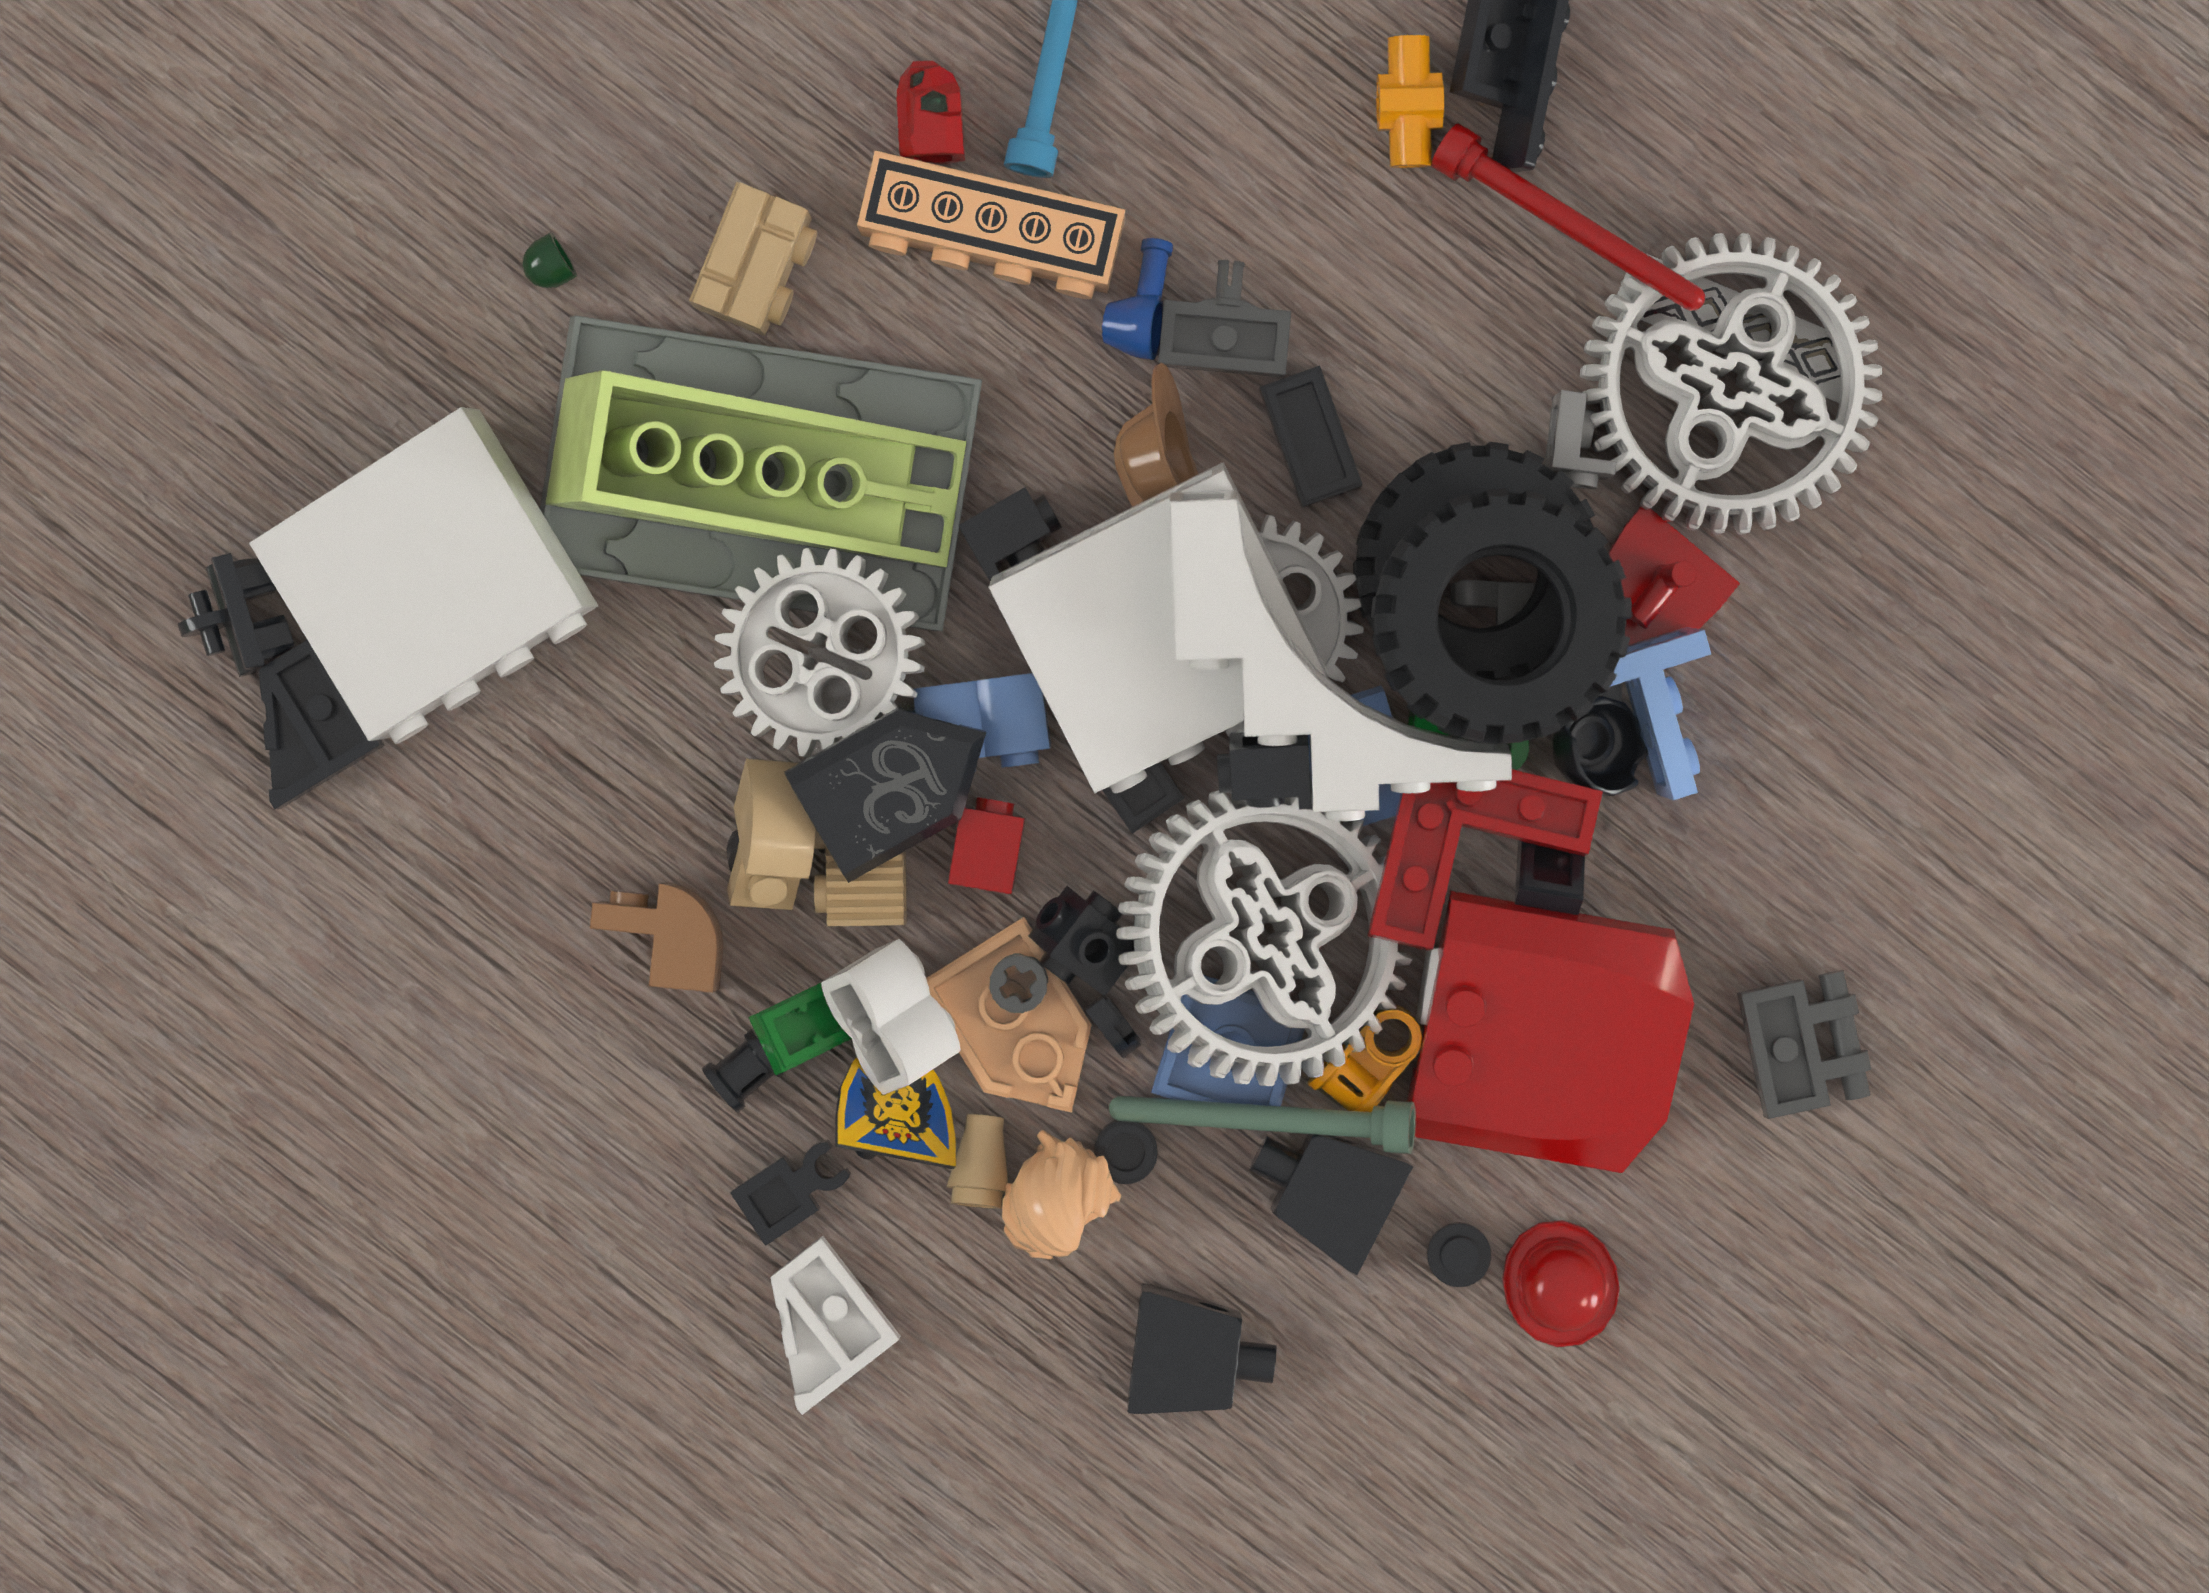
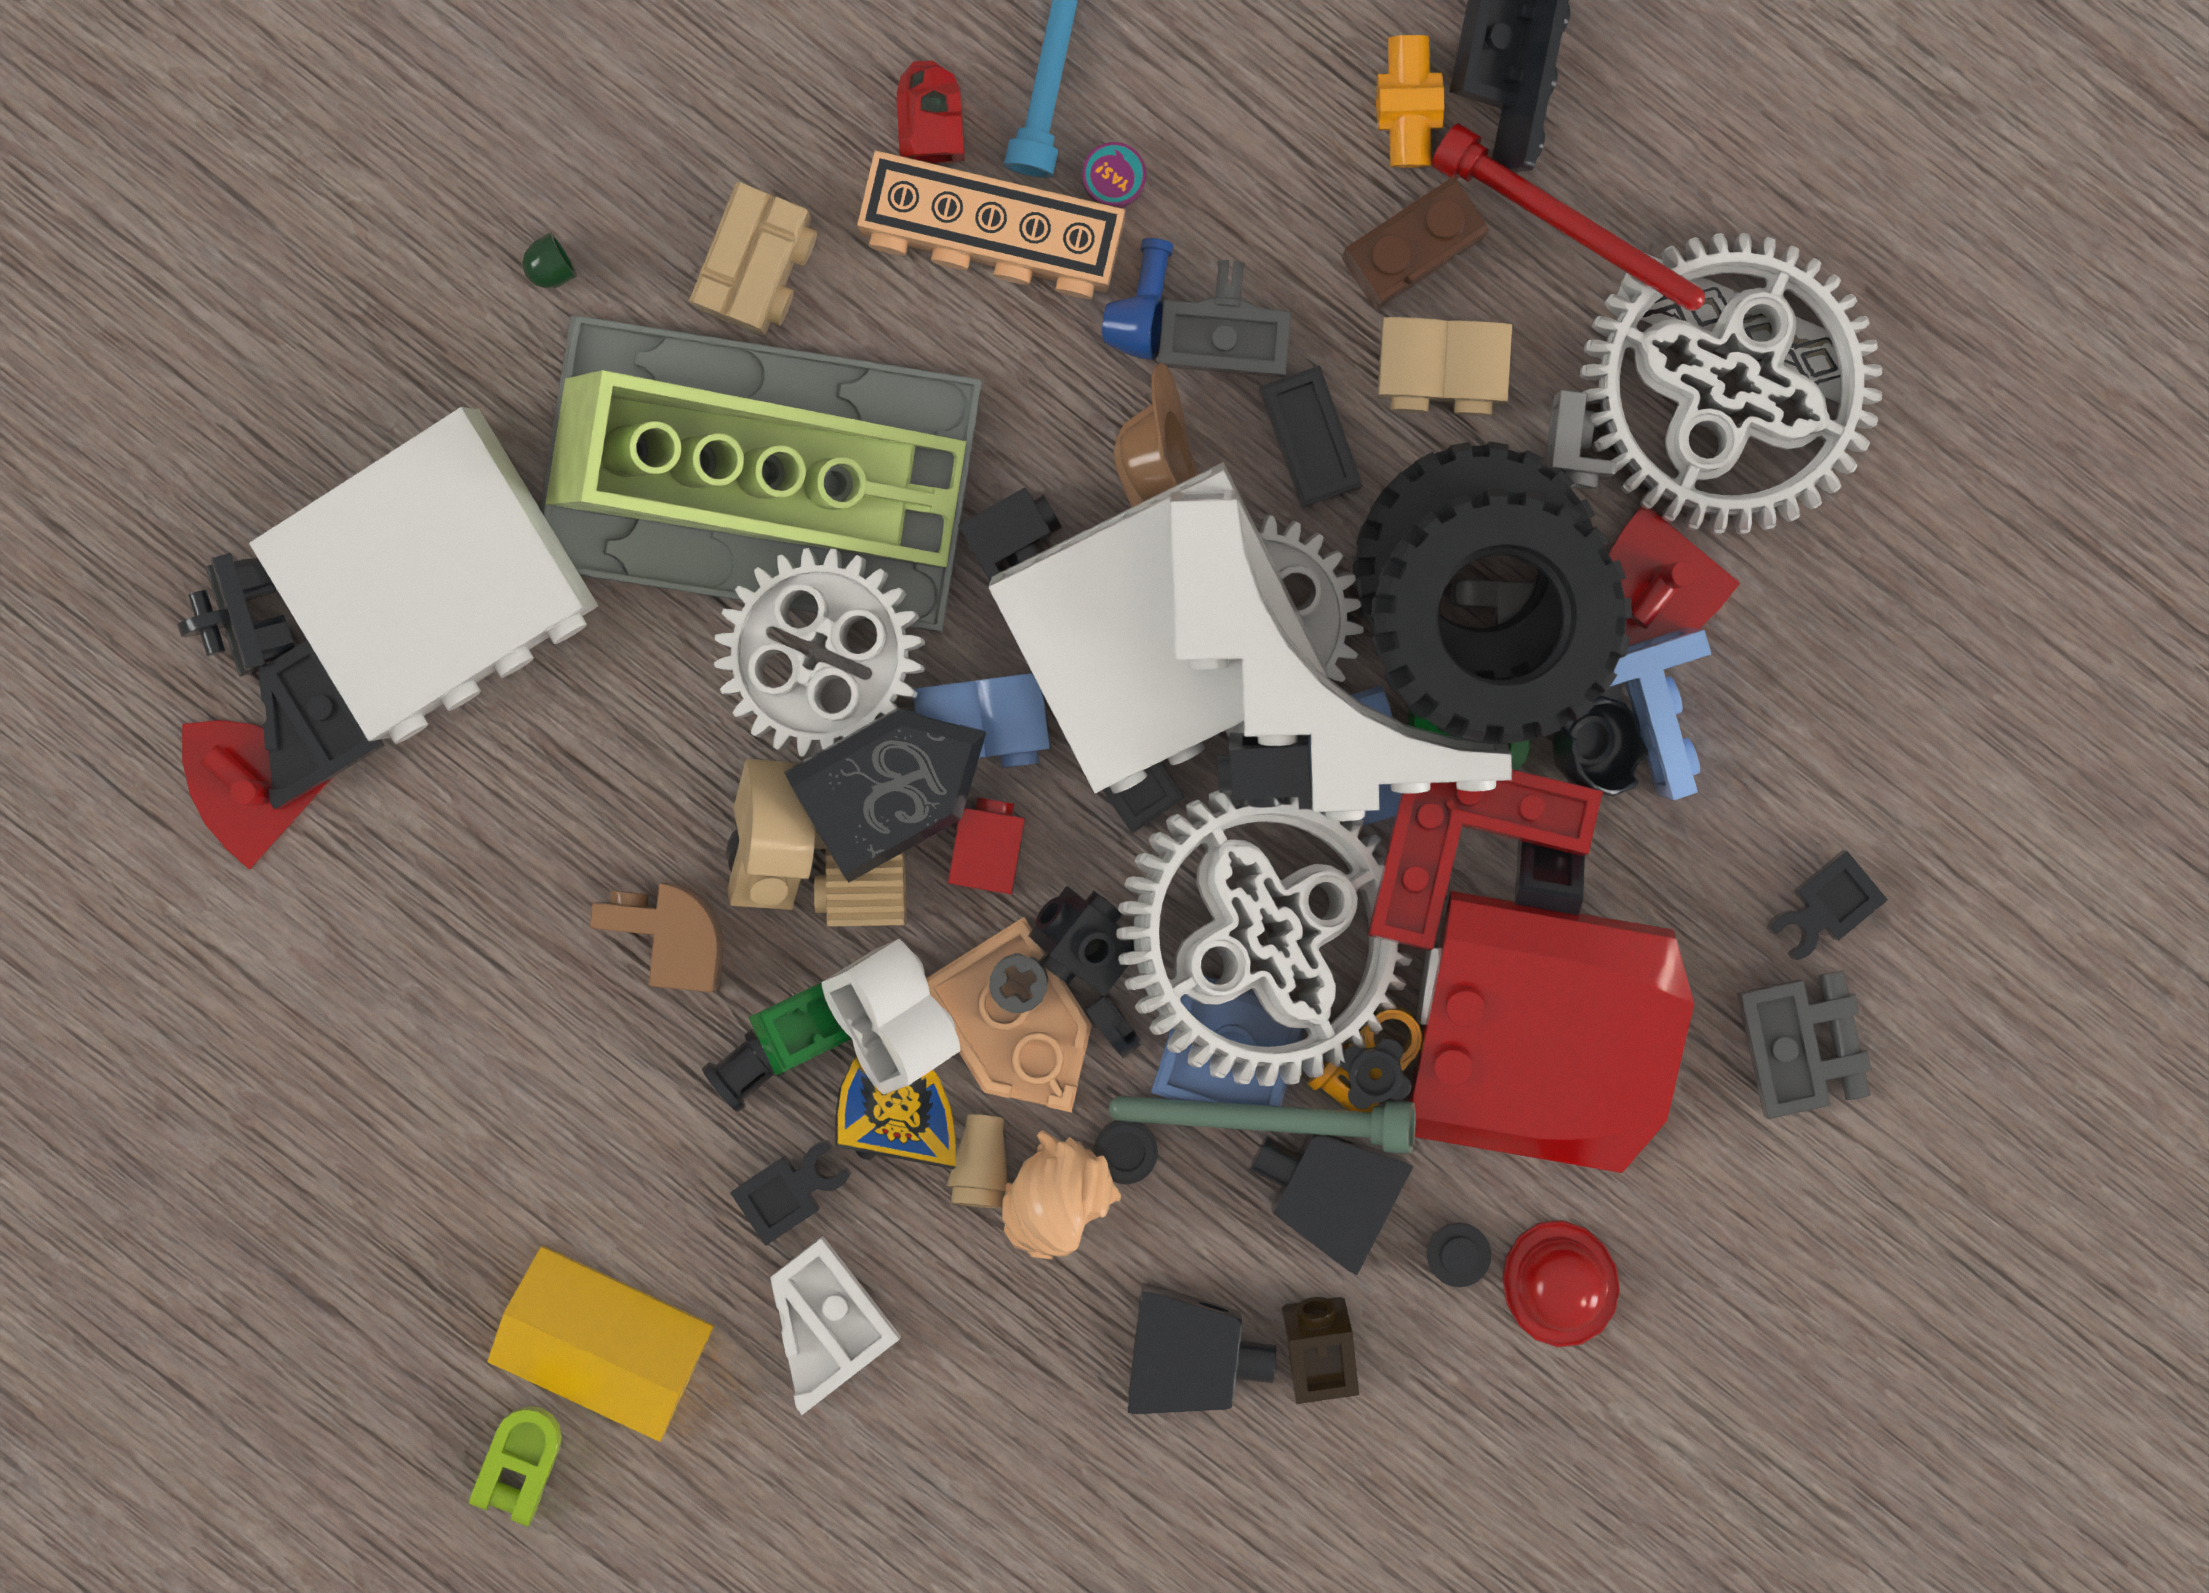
(231, 786): none -> red shield
(525, 1444): none -> lime plate
(599, 1342): none -> yellow slope
(1114, 175): none -> magenta tile
(1321, 1349): none -> dark brown bracket
(1392, 1081): none -> black plate
(1414, 243): none -> reddish brown brick
(1444, 363): none -> tan brick
(1833, 900): none -> black plate

